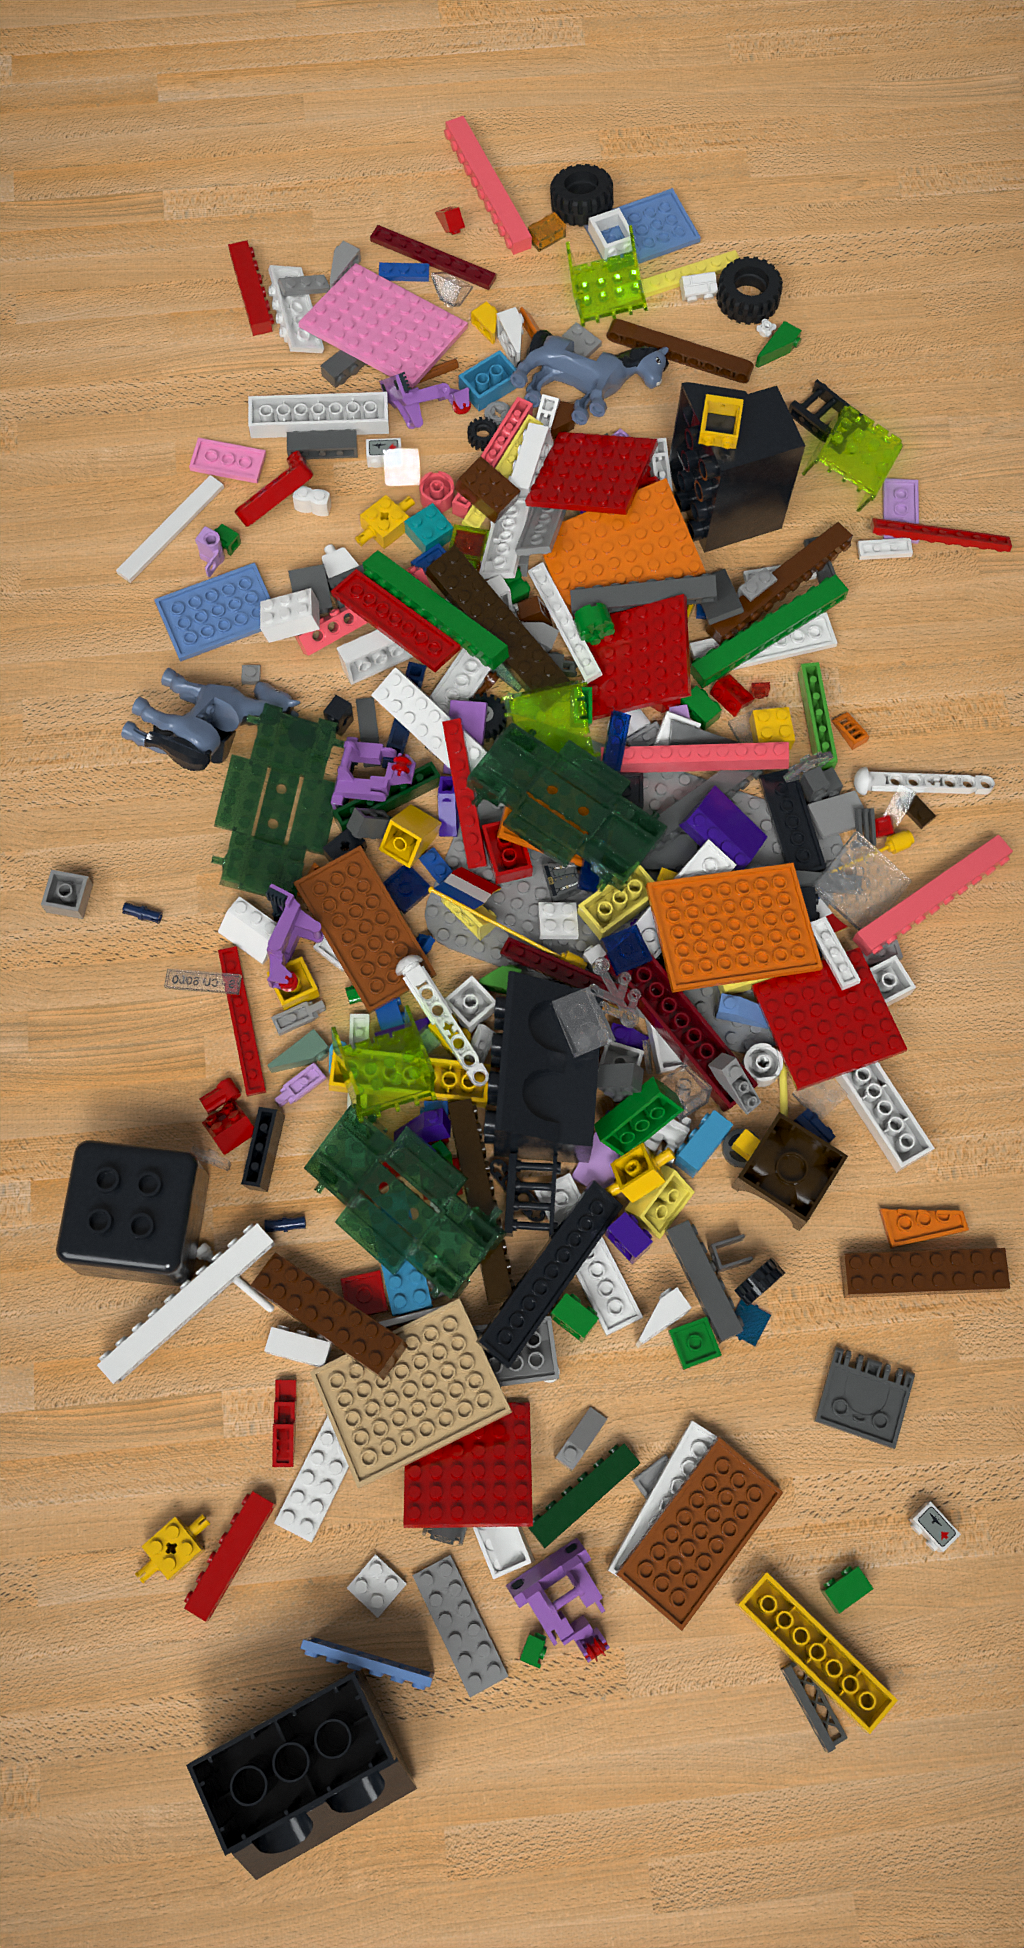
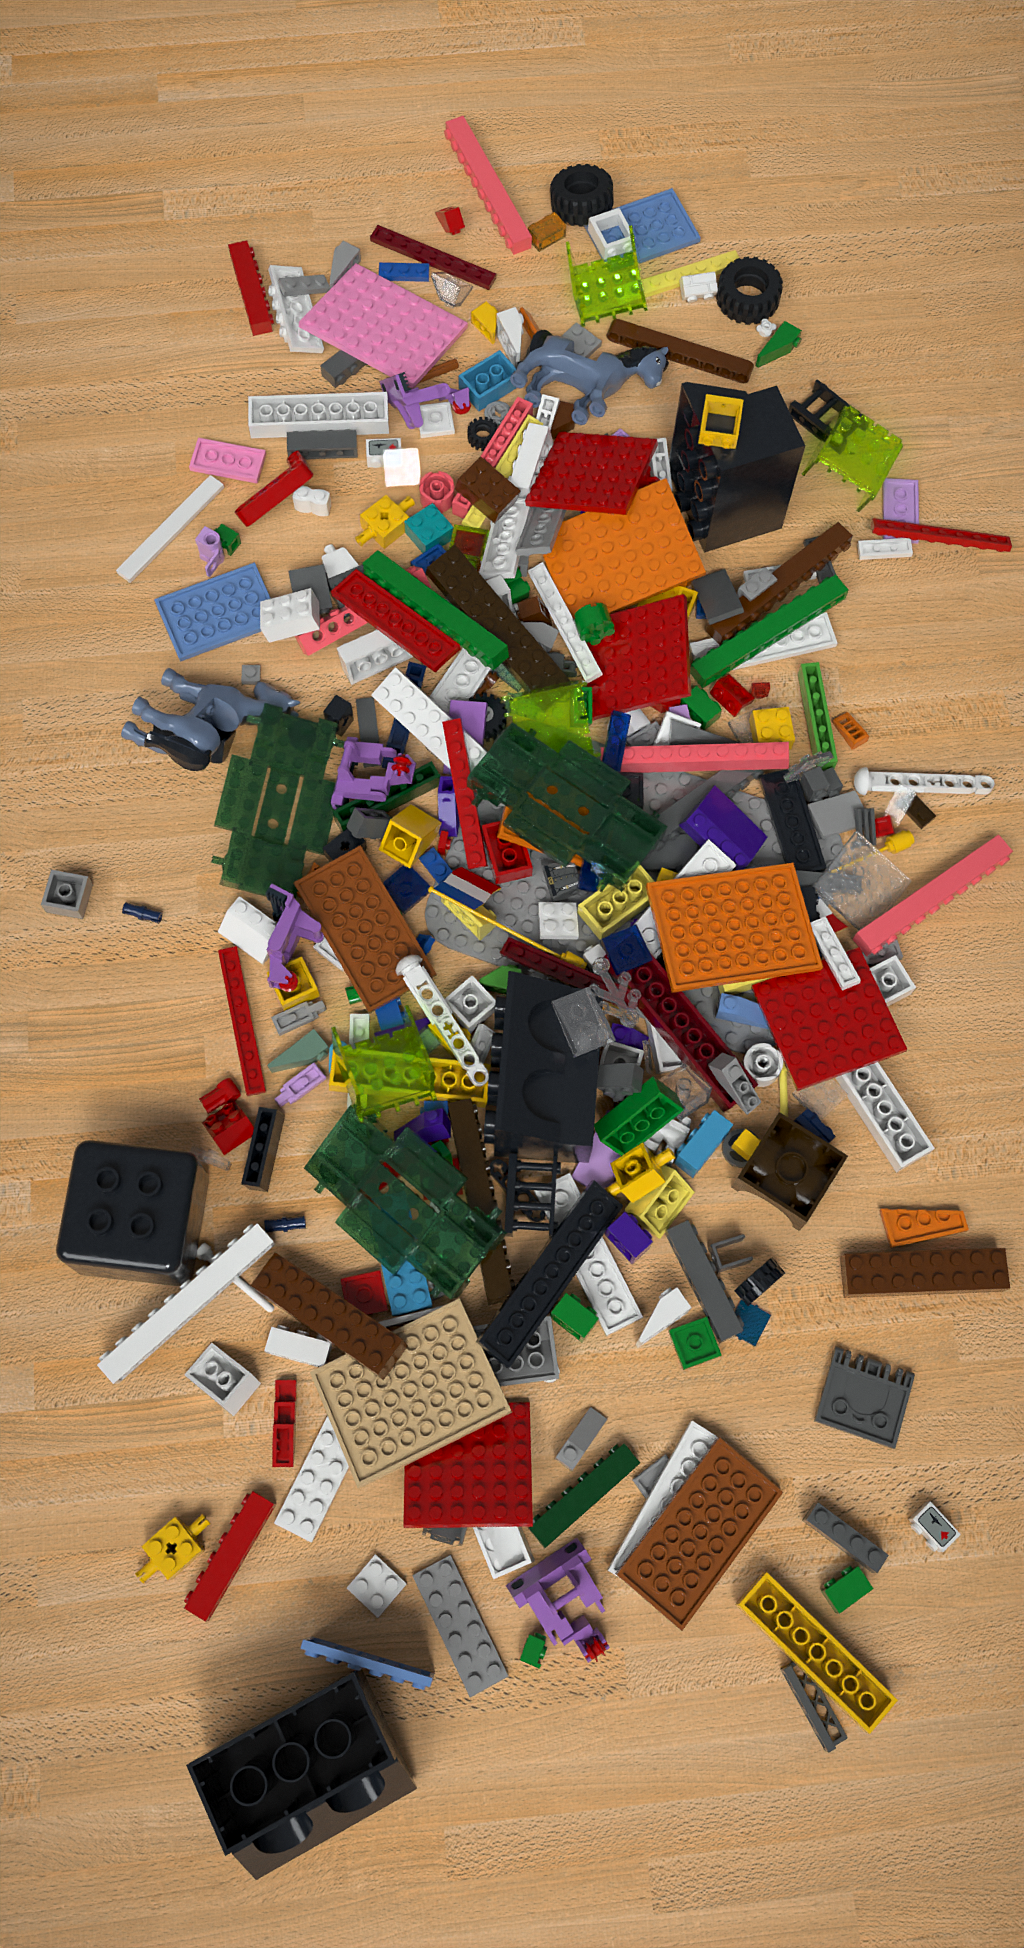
(203, 981): clear tile -> none
(222, 1379): none -> white slope
(436, 420): none -> white tile
(444, 843): none -> red plate
(635, 594): dark grey brick -> none
(845, 1538): none -> dark grey brick

